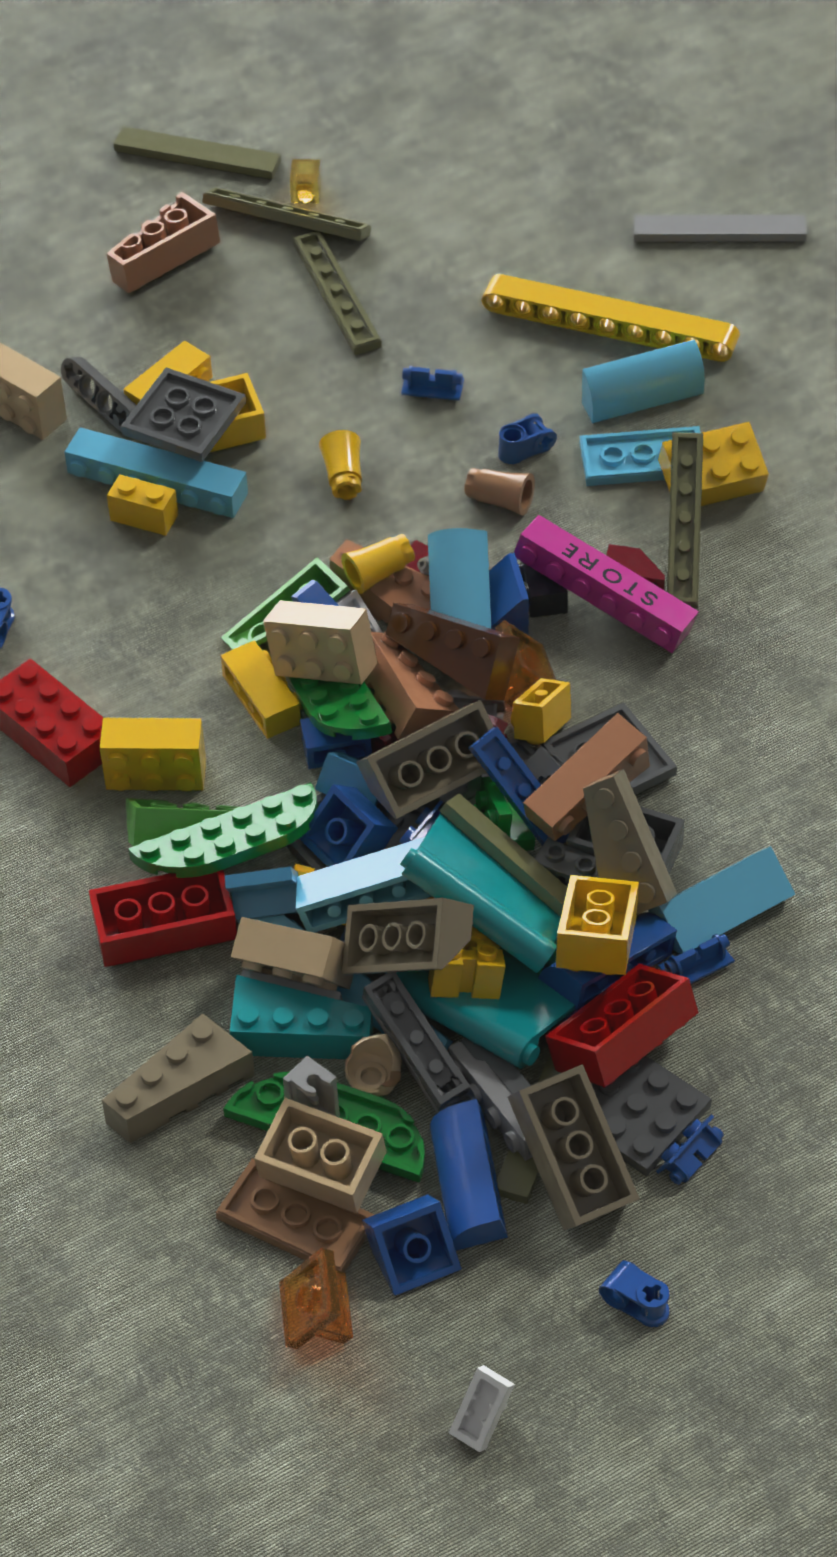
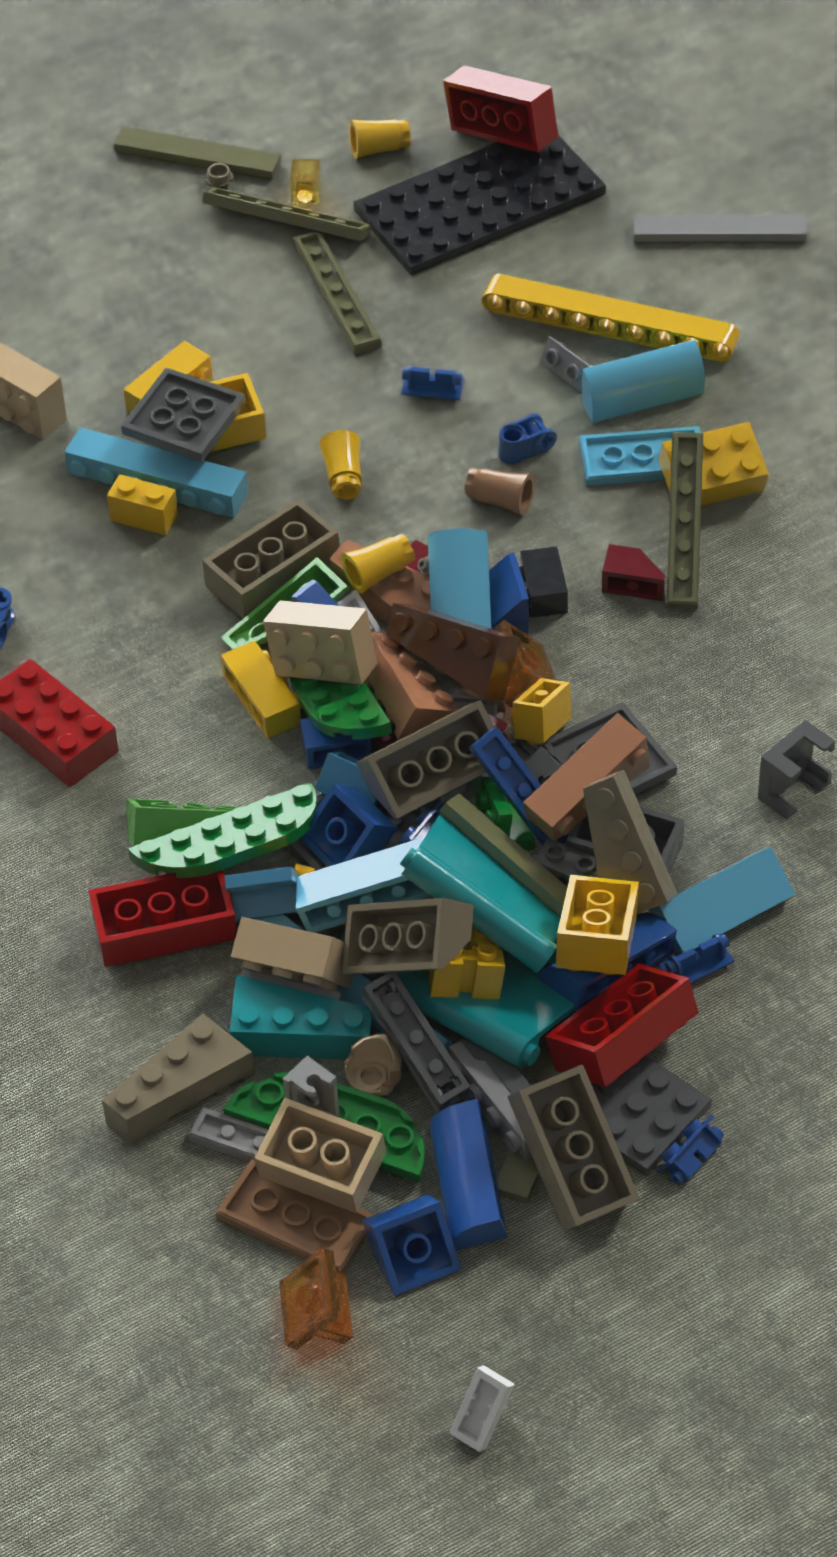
(78, 374): dark grey beam -> none
(153, 754): yellow brick -> none
(164, 243): nougat wedge -> none
(219, 175): none -> dark tan plate
(227, 1134): none -> light grey tile
(268, 556): none -> dark tan brick
(378, 136): none -> yellow plant
(476, 201): none -> black plate
(501, 108): none -> red brick
(563, 363): none -> light grey hinge
(605, 583): dark pink brick -> none
(636, 1294): blue piece -> none
(790, 761): none -> dark grey panel

